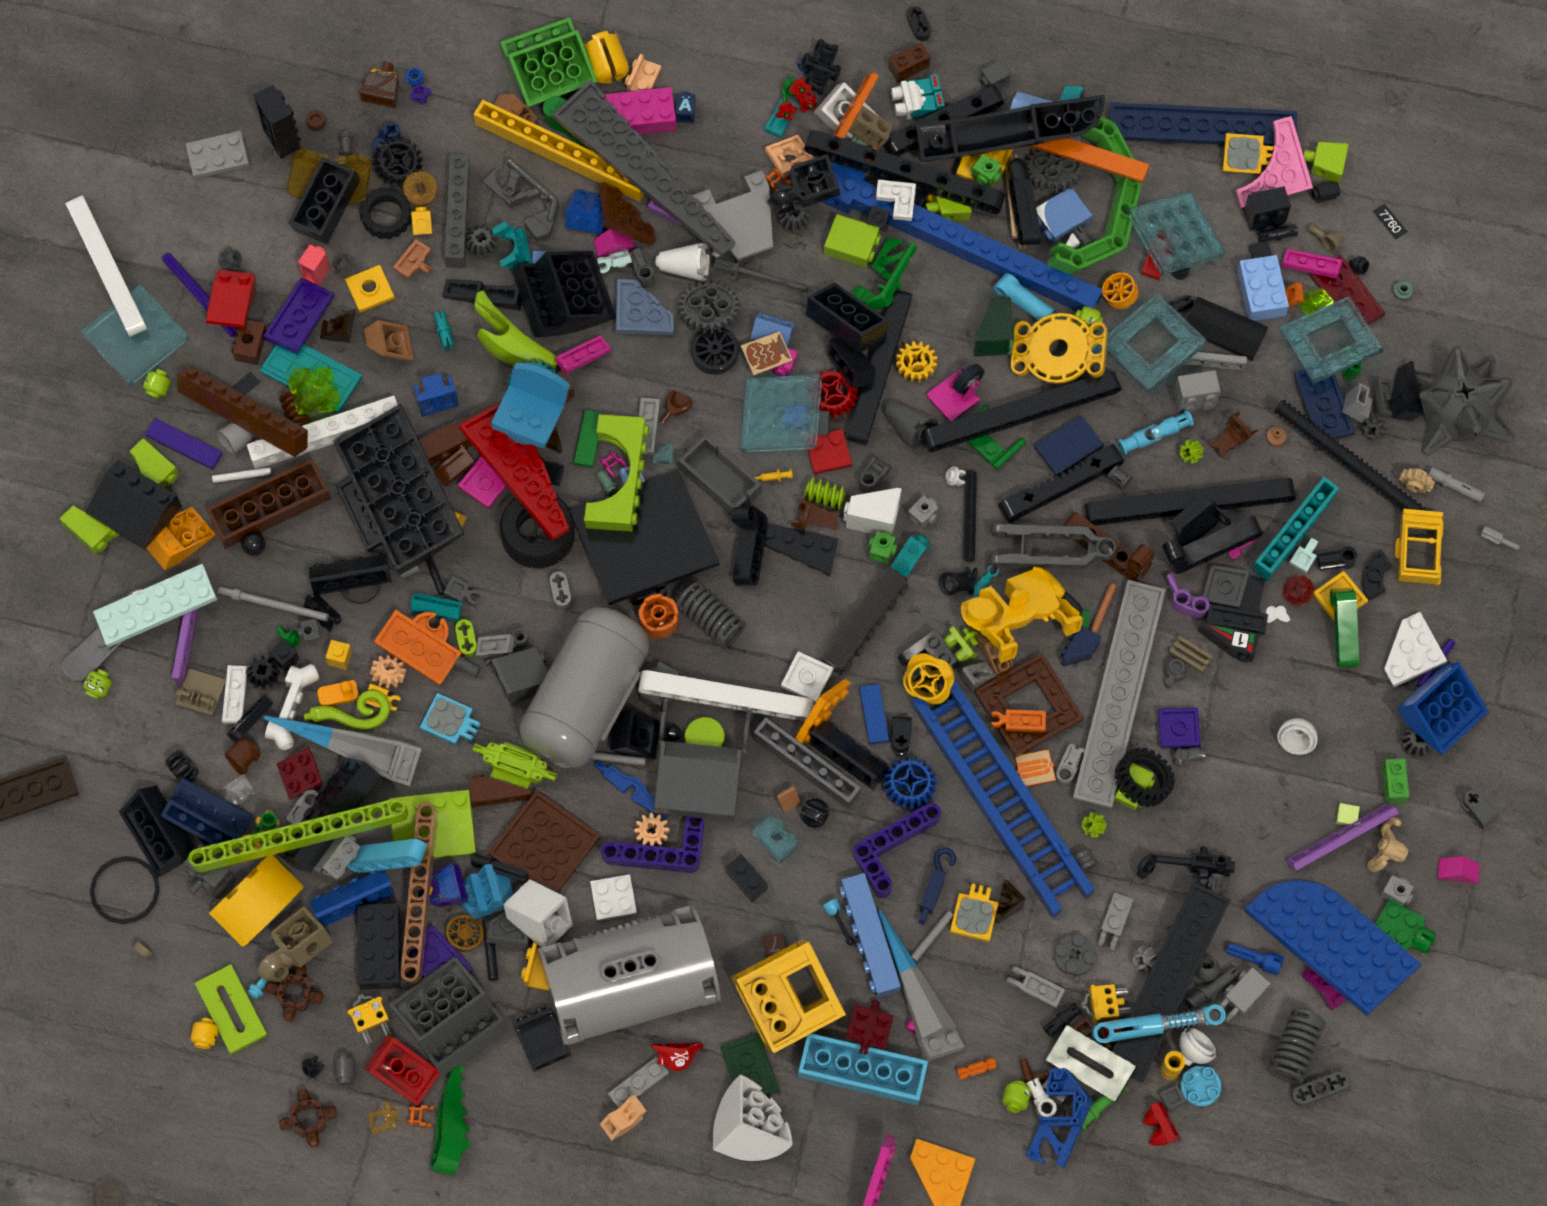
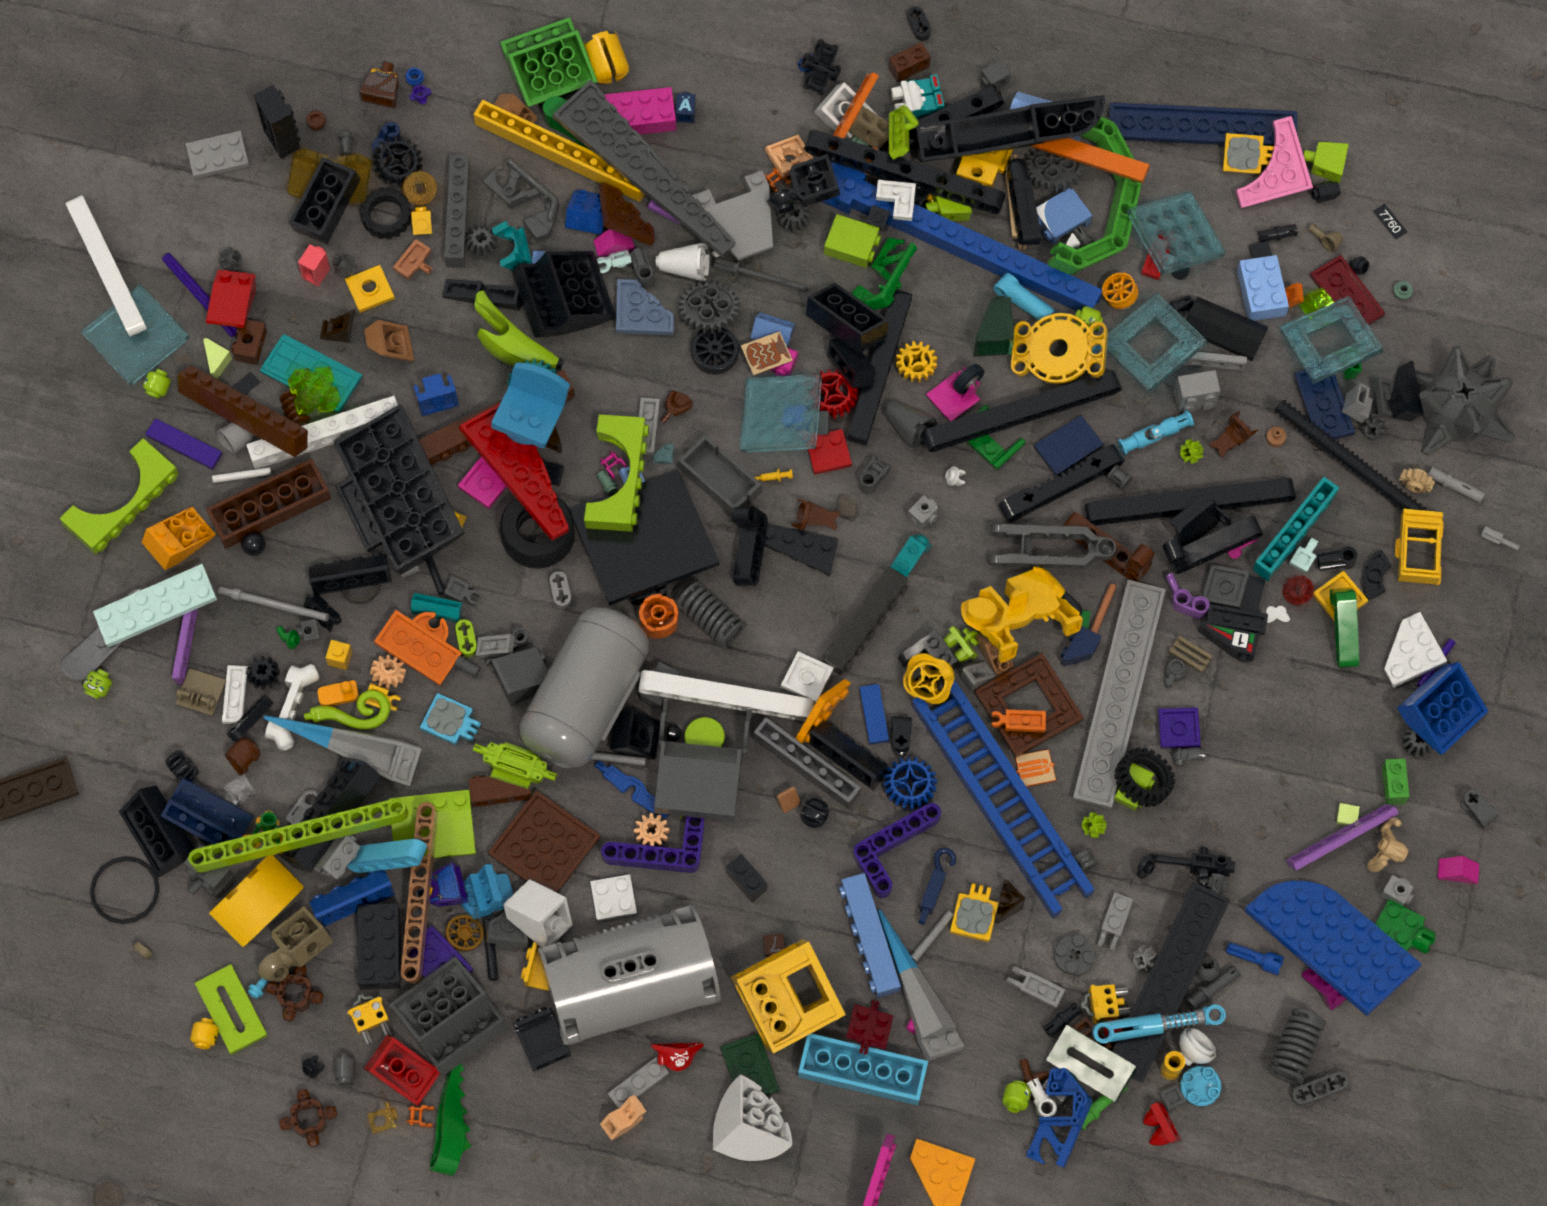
(132, 504): black slope -> none
(217, 358): none -> yellowish green slope
(284, 655): black brick -> none
(299, 316): dark purple tile -> none
(299, 773): dark red hinge -> none
(443, 330): teal pin -> none
(454, 466): reddish brown tile -> none
(500, 868): black axle -> none
(583, 354): dark pink tile -> none
(588, 440): green tile -> none
(643, 75): light nougat bracket -> none
(775, 125): teal tile -> none
(778, 849): clear light blue brick -> none
(795, 88): red plant -> none
(826, 493): lime piece -> none
(832, 908): hinge -> none
(873, 511): white slope -> none
(882, 547): bright green brick -> none
(900, 122): none -> lime plate
(959, 580): black piece -> none
(970, 515): black axle -> none
(976, 1068): orange axle -> none
(983, 581): teal arm -> none
(987, 171): bright green brick -> none
(1070, 763): light grey piece -> none
(1071, 92): teal slope -> none
(1244, 993): light grey hinge -> none
(1267, 208): black brick -> none
(1297, 736): white piece -> none
(1312, 263): dark pink tile -> none

